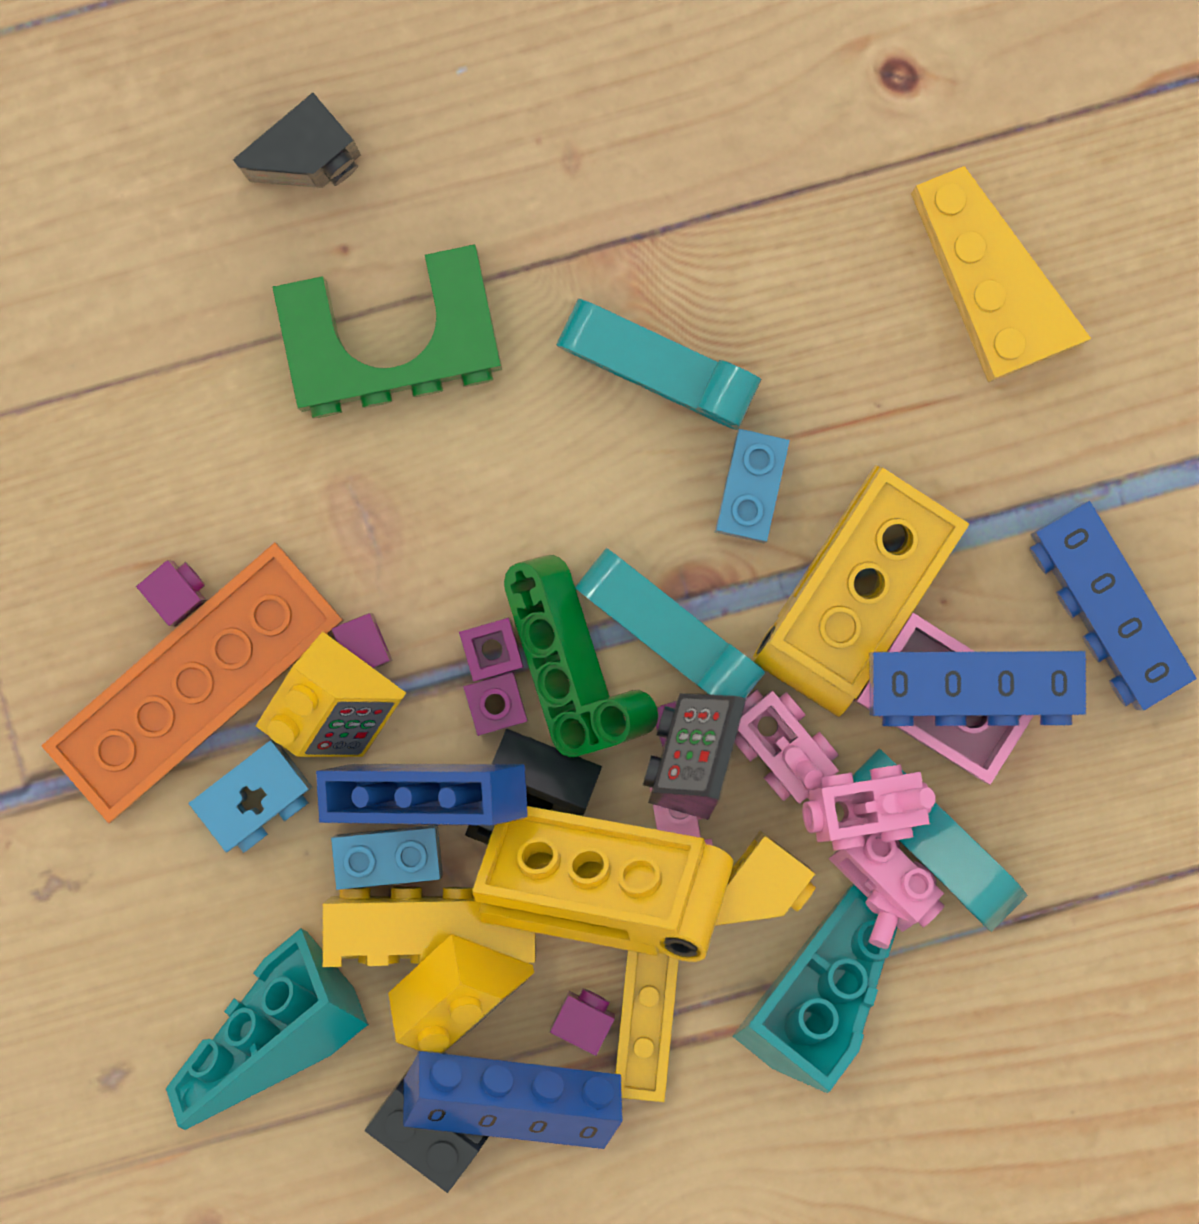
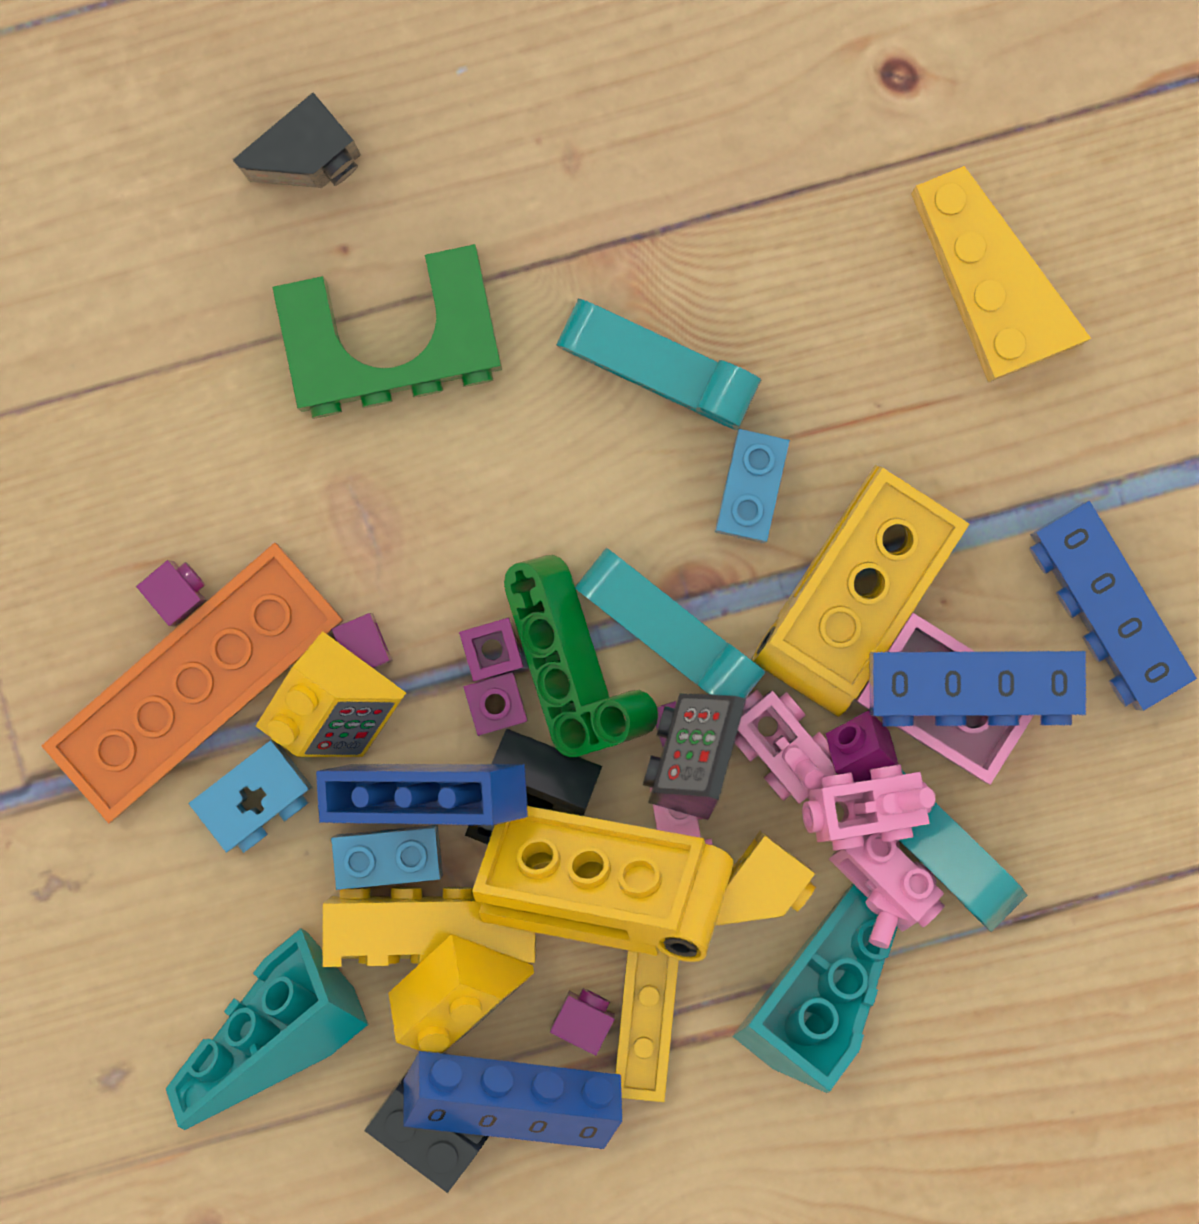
(861, 746): none -> magenta plate

